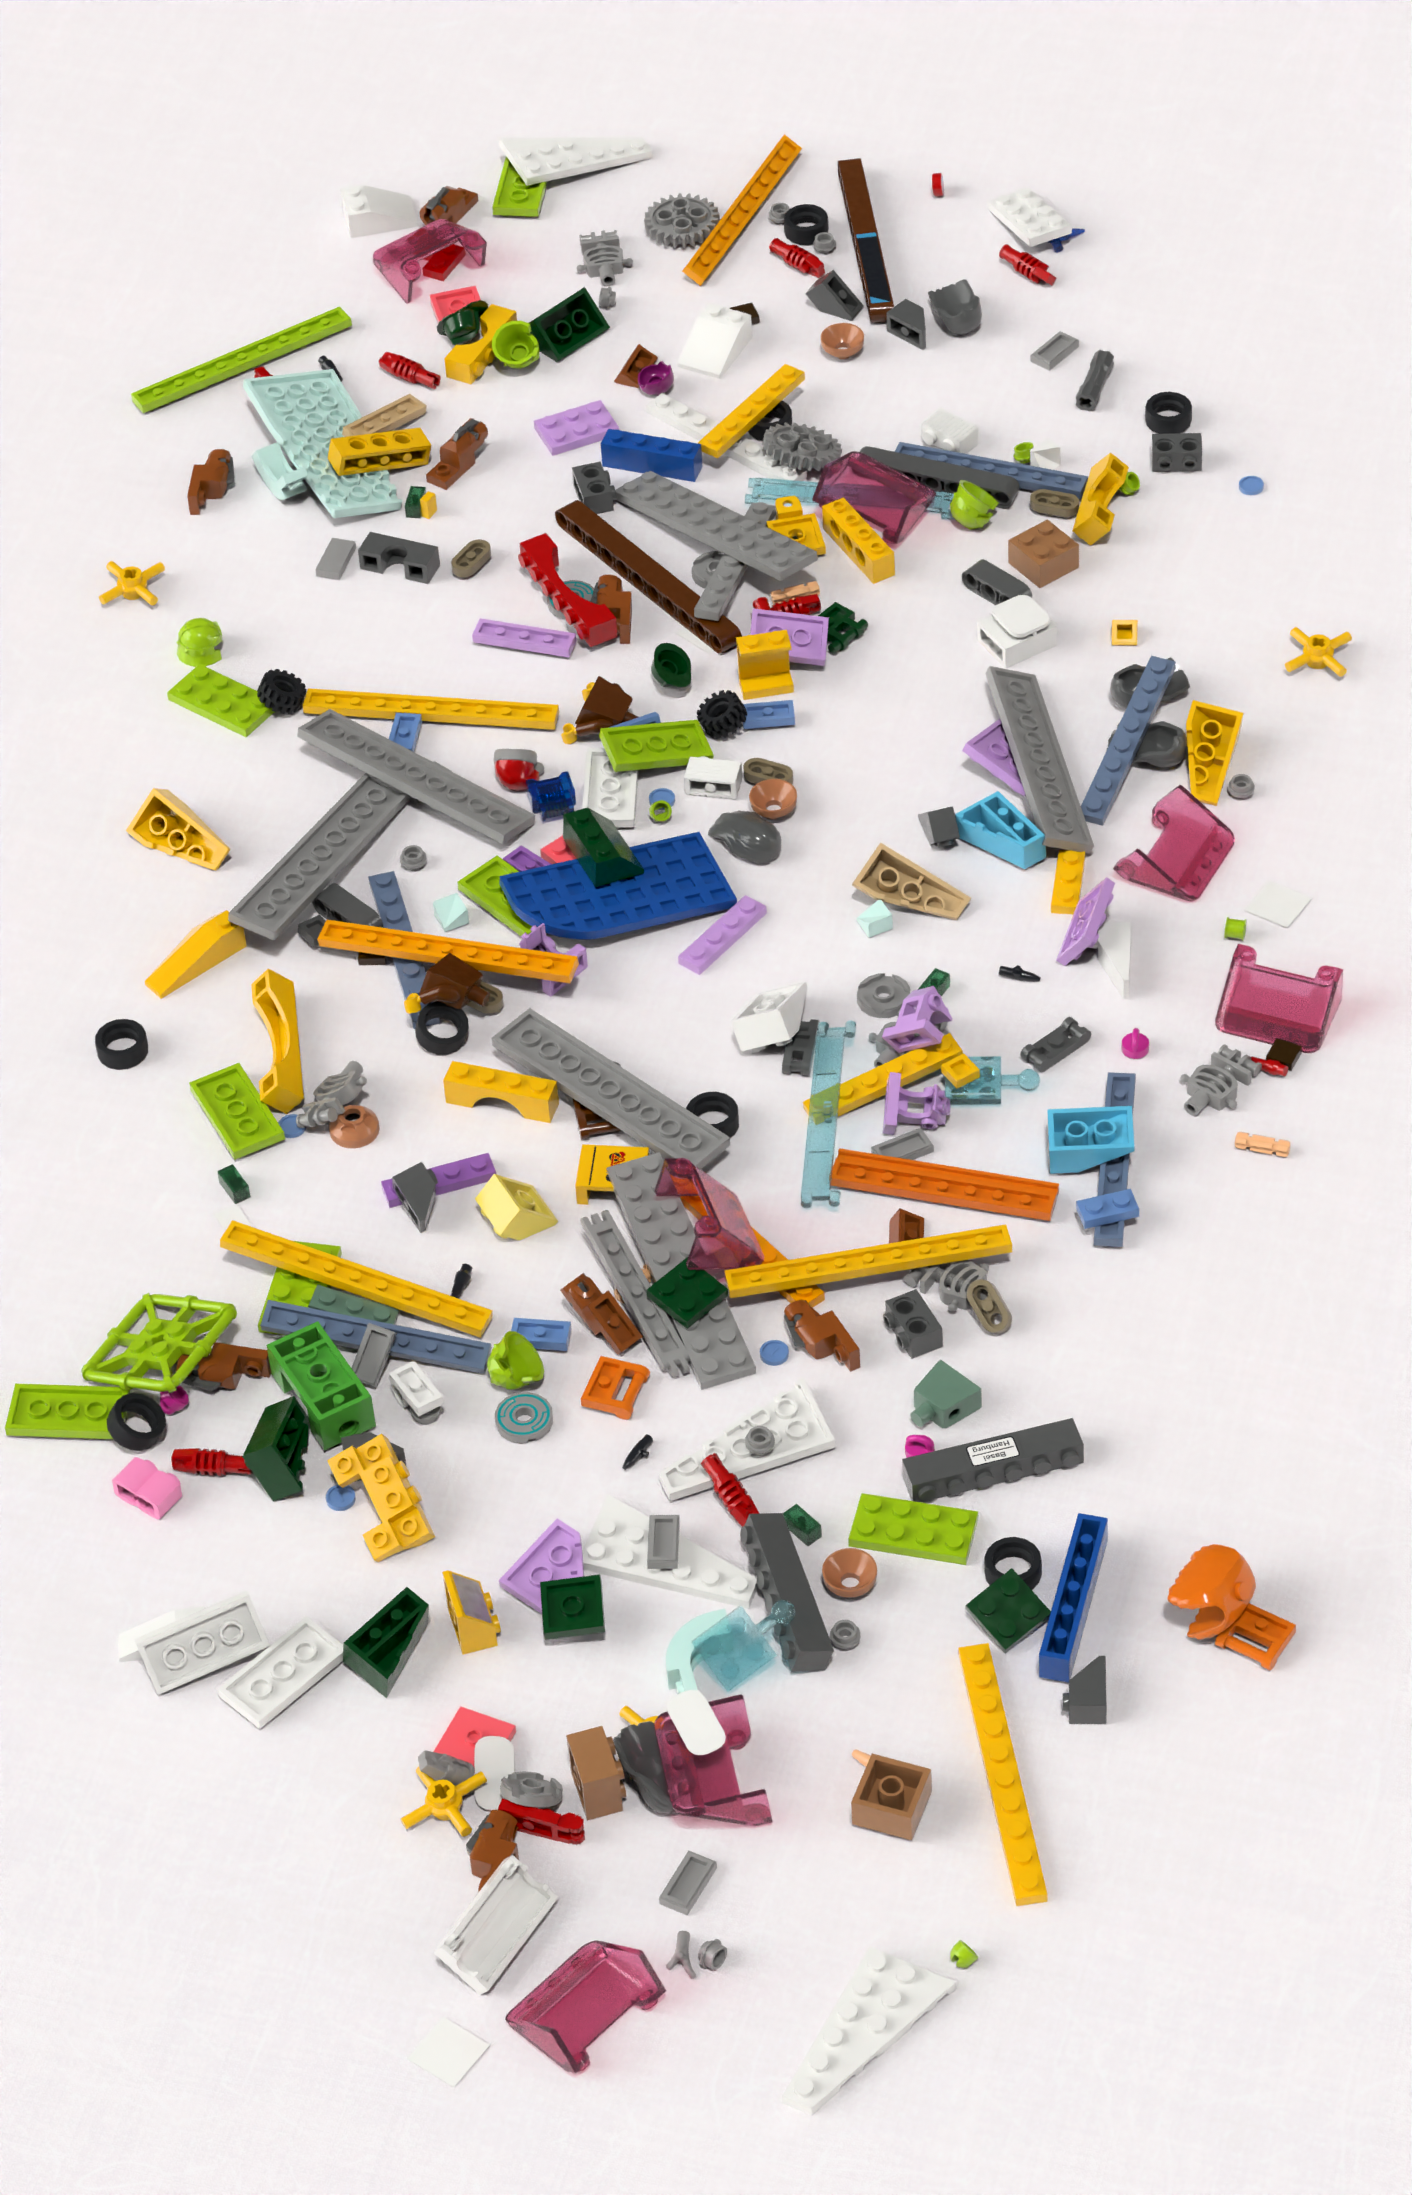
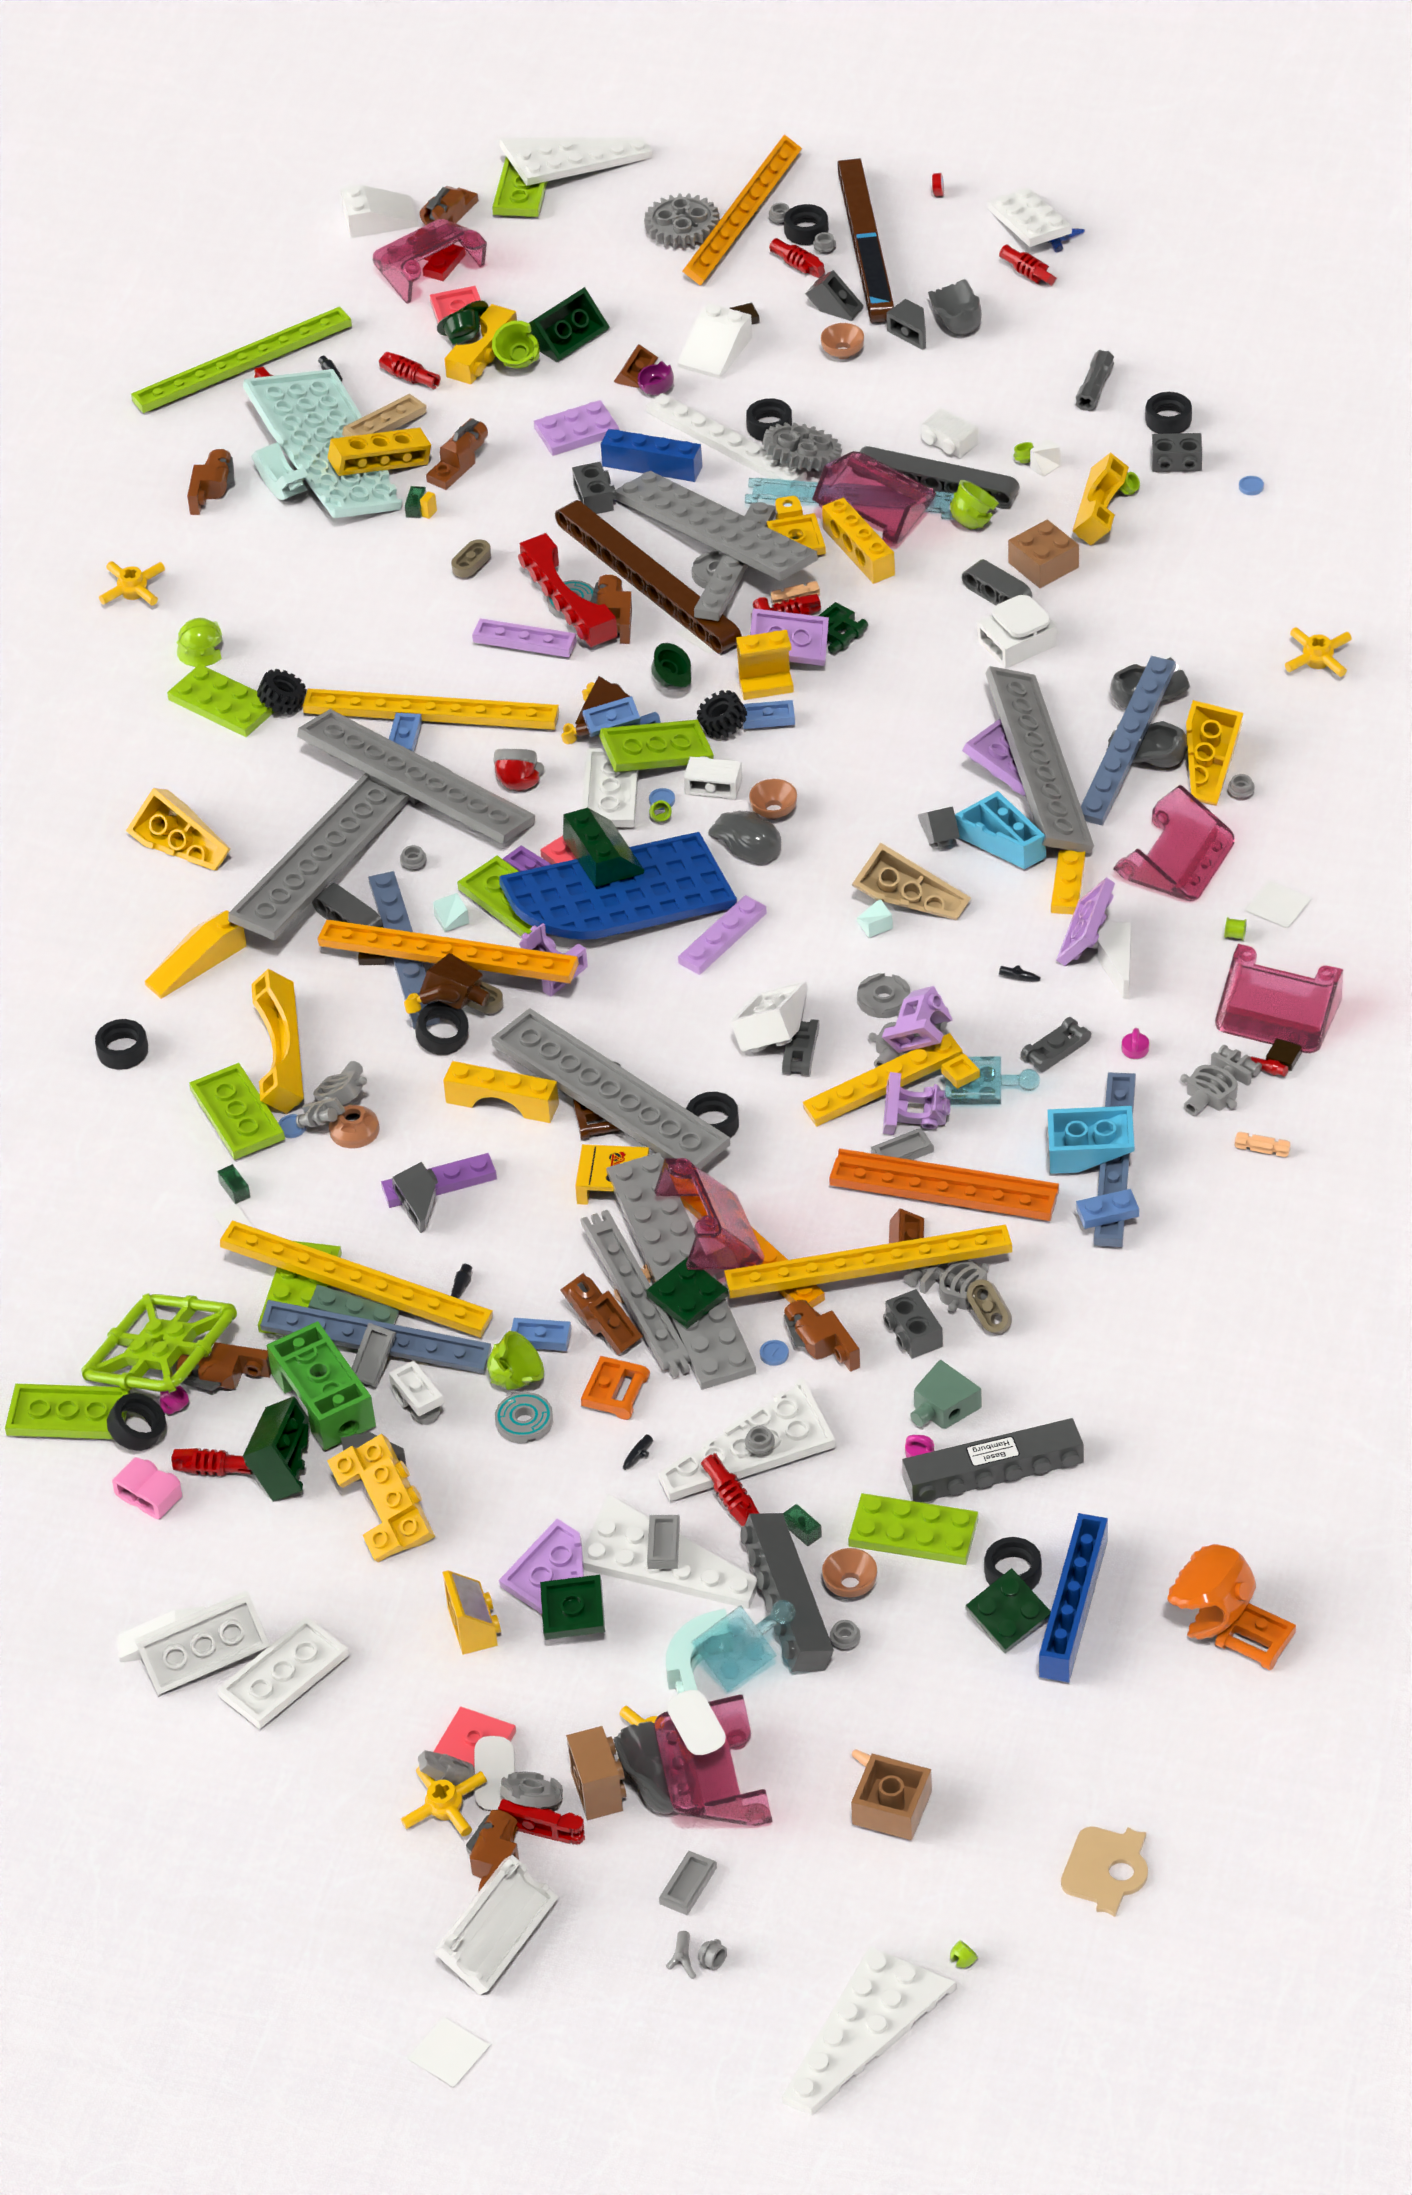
(311, 929): dark grey plate -> none
(335, 558): light grey tile -> none
(340, 1498): medium blue piece -> none
(382, 551): dark grey arch -> none
(387, 1640): dark green wedge -> none
(514, 1208): light yellow slope -> none
(551, 796): clear blue piece -> none
(584, 2001): clear pink windscreen -> none
(602, 256): light grey torso -> none
(607, 297): light grey plate -> none
(613, 714): none -> medium blue plate
(751, 410): yellow plate -> none
(761, 769): dark tan plate -> none
(824, 1114): clear light blue piece -> none
(939, 980): clear green piece -> none
(1002, 1775): yellow plate -> none
(1027, 476): sand blue plate -> none
(1054, 350): light grey tile -> none
(1054, 503): dark tan plate -> none
(1087, 1694): dark grey slope -> none
(1090, 1862): none -> tan piece
(1124, 632): yellow slope -> none

